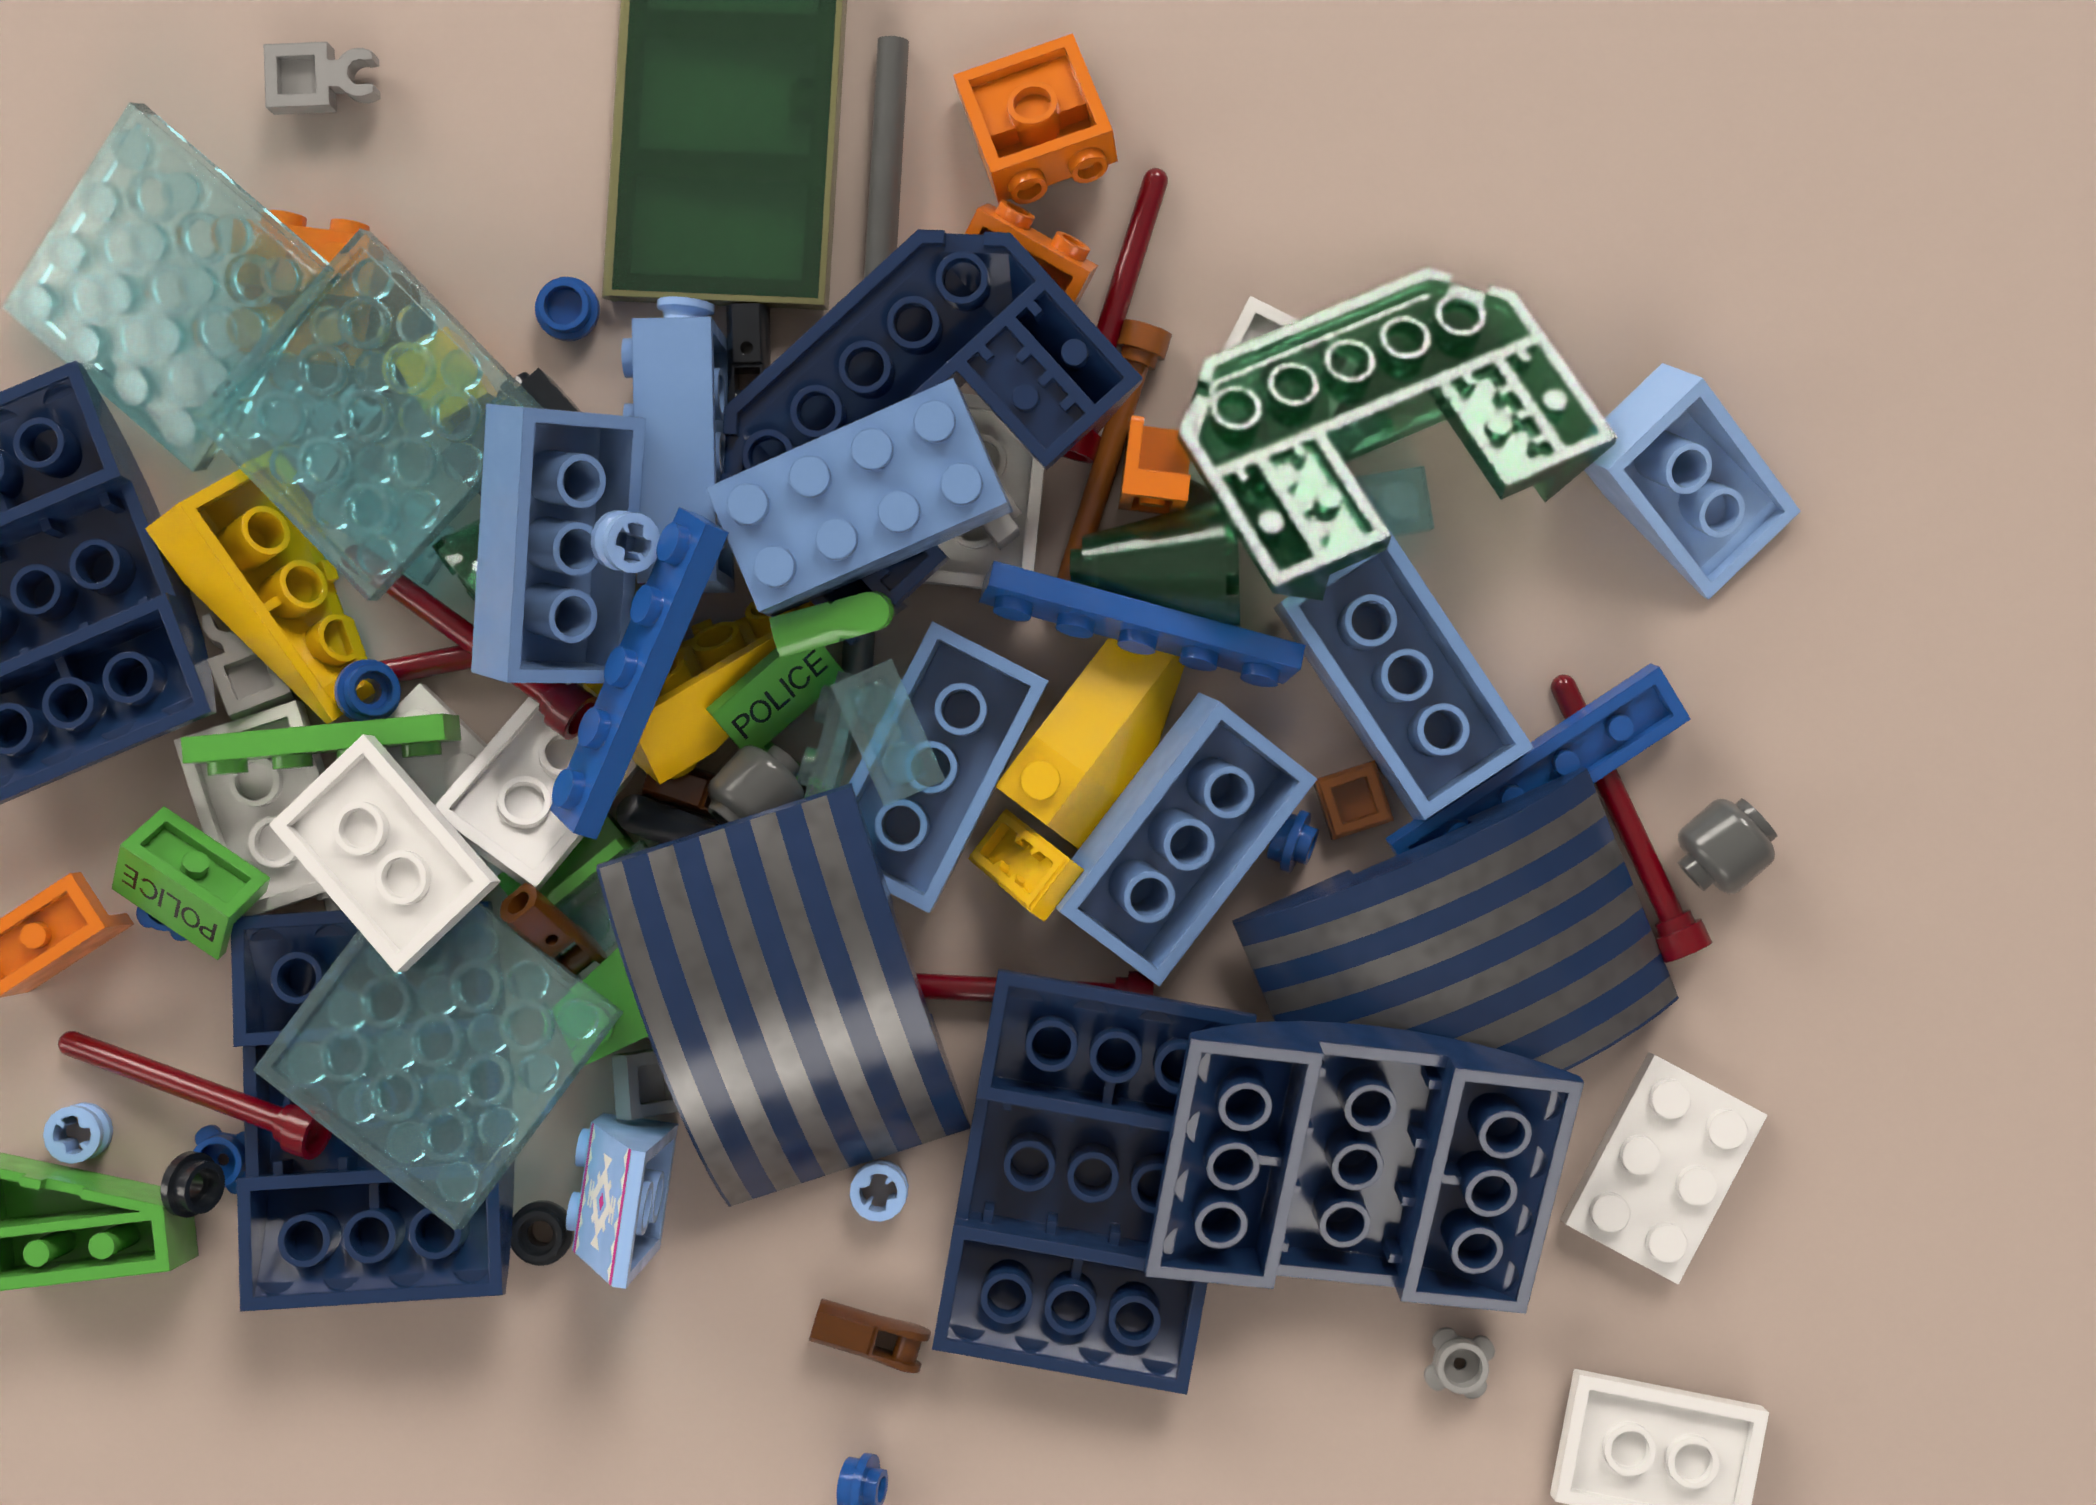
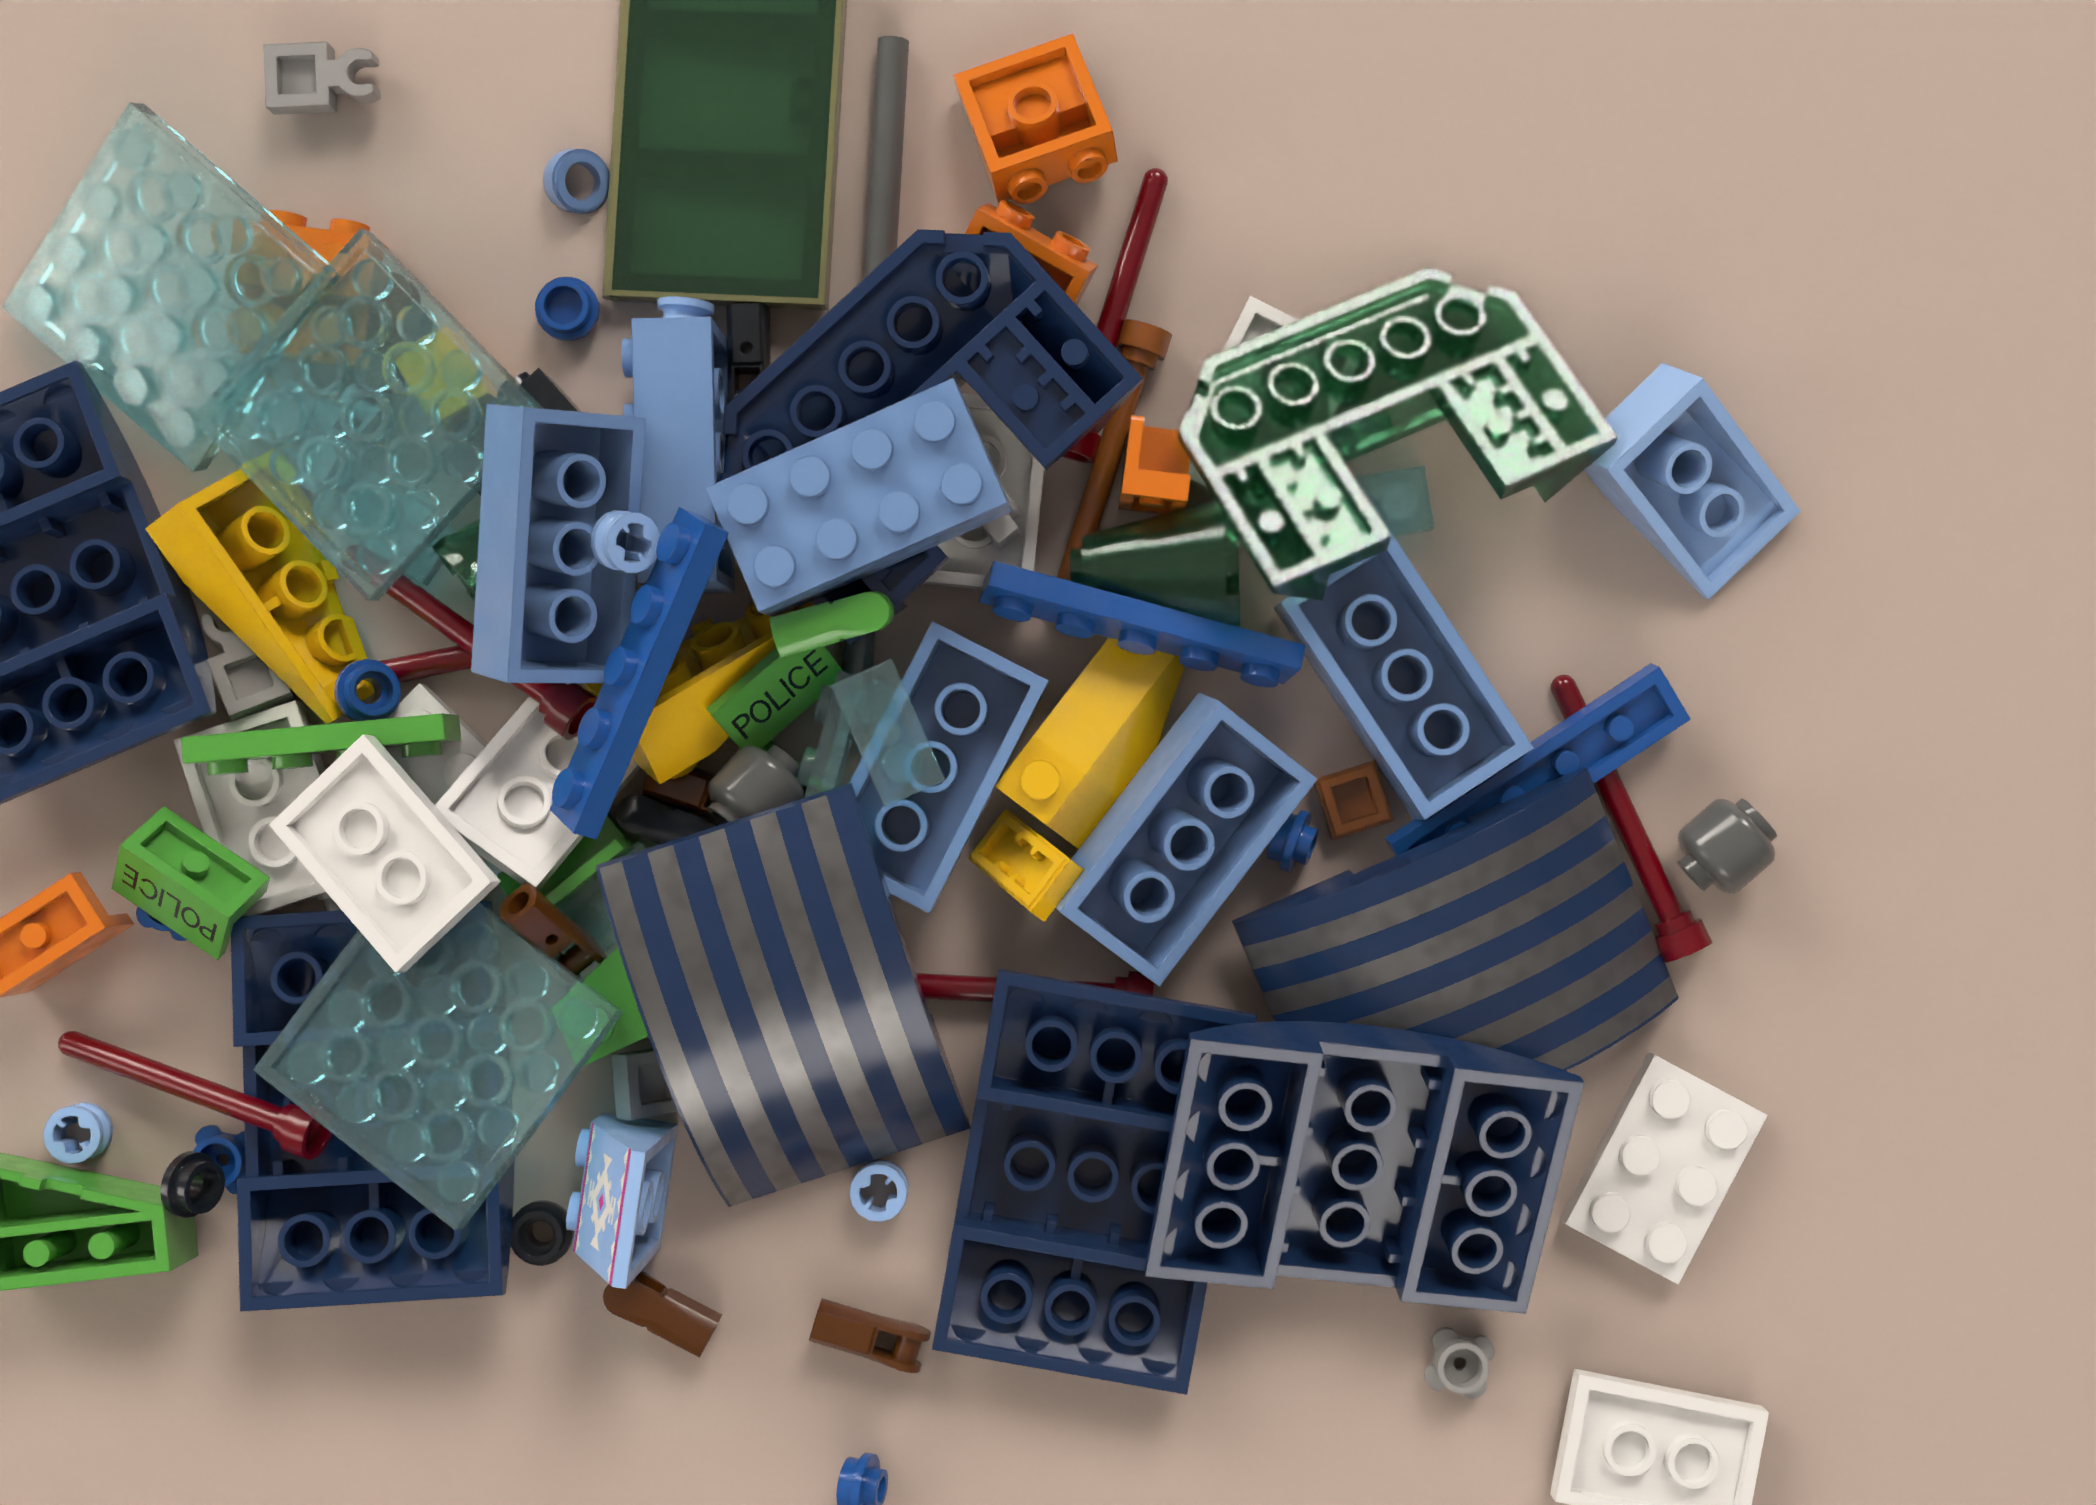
(555, 185): none -> medium blue piece
(663, 1312): none -> reddish brown bar

